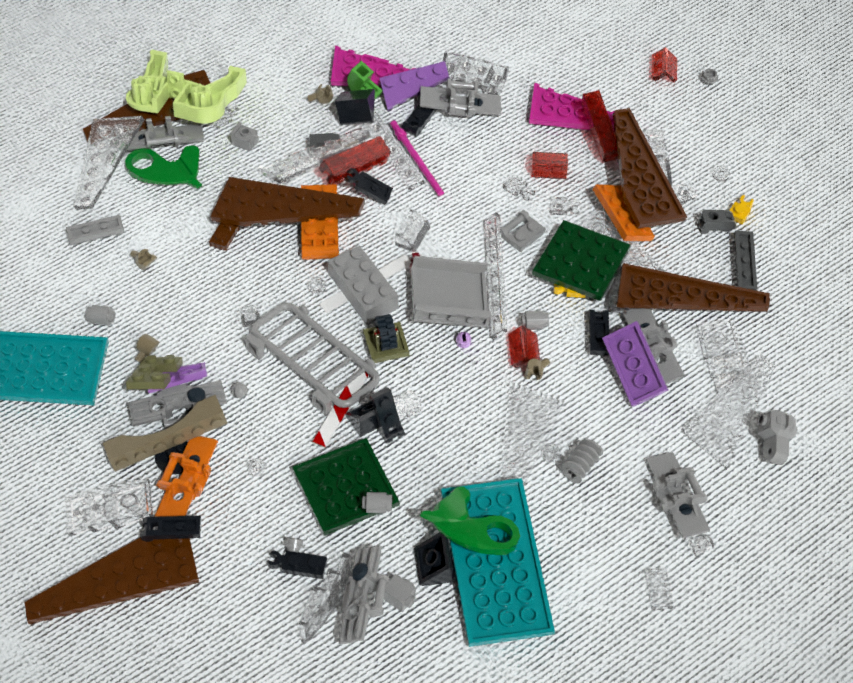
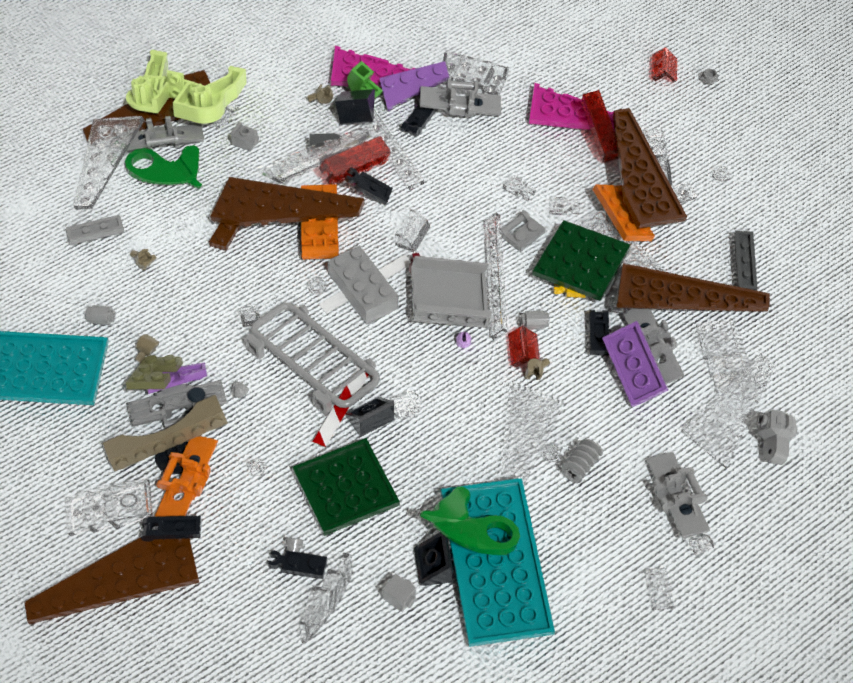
(362, 581): light grey piece -> none
(377, 502): light grey brick -> none
(386, 340): olive plate -> none
(387, 414): black plate -> none
(402, 136): dark pink bar -> none
(549, 165): clear red hinge -> none
(716, 220): dark grey leg -> none
(741, 210): yellow plate -> none

